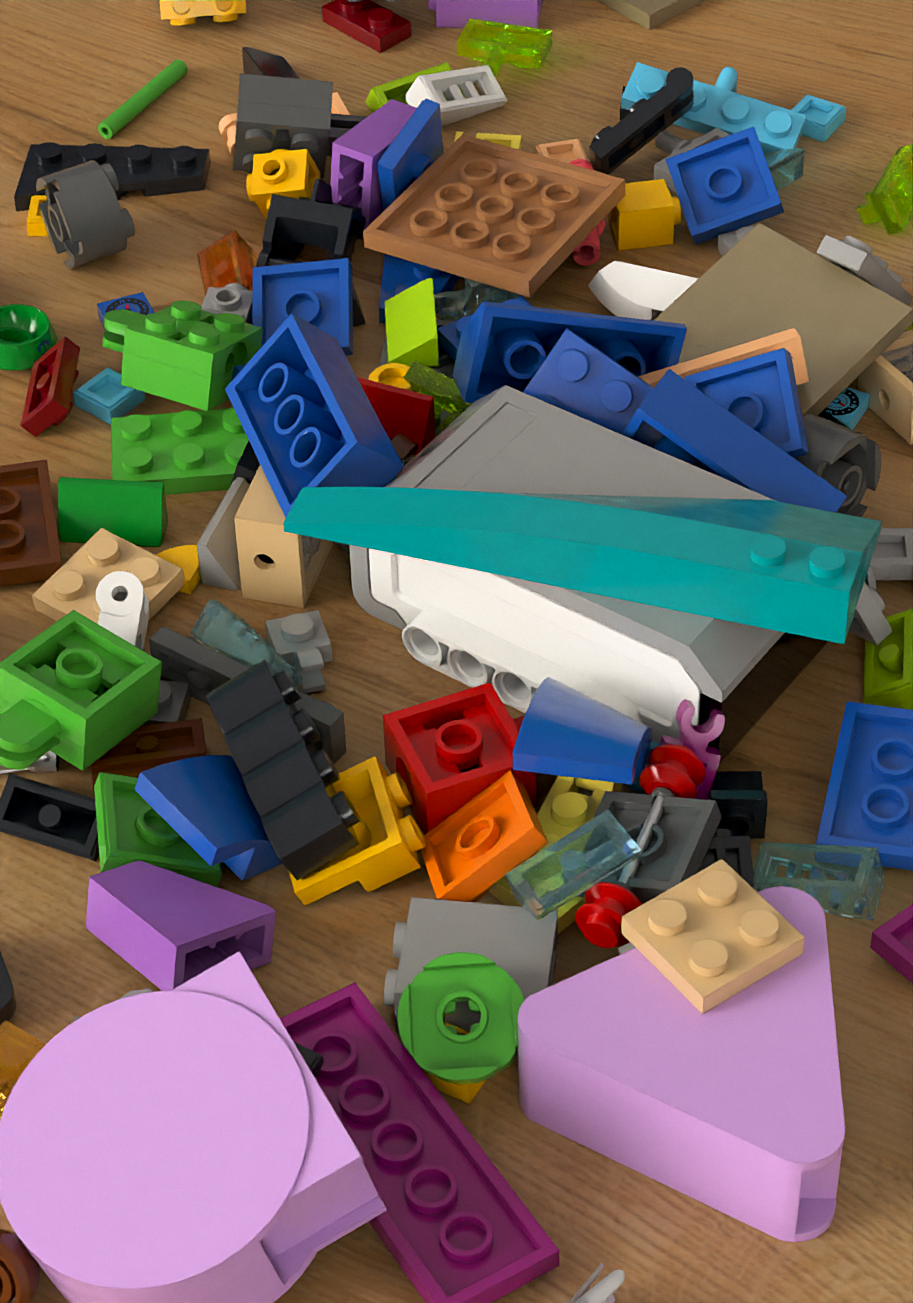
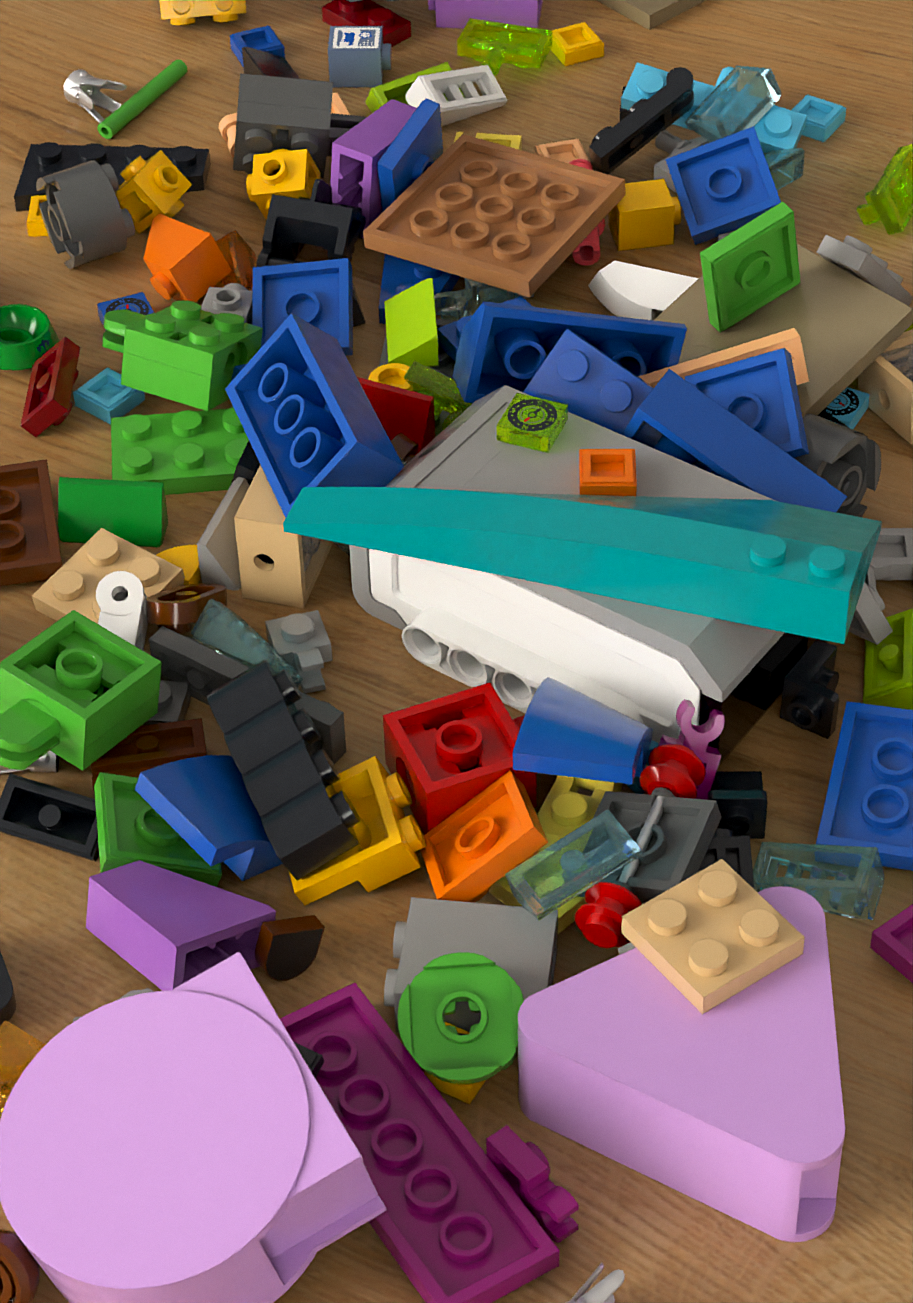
(85, 91): none -> flat silver piece
(158, 187): none -> yellow brick
(182, 605): none -> reddish brown plate
(183, 260): none -> orange slope
(258, 38): none -> blue tile
(288, 946): none -> tile
(358, 56): none -> sand blue brick
(528, 1175): none -> magenta plate
(532, 422): none -> clear neon green tile
(576, 44): none -> yellow tile
(607, 472): none -> orange tile
(736, 103): none -> clear light blue slope
(750, 267): none -> bright green tile
(810, 691): none -> black bracket

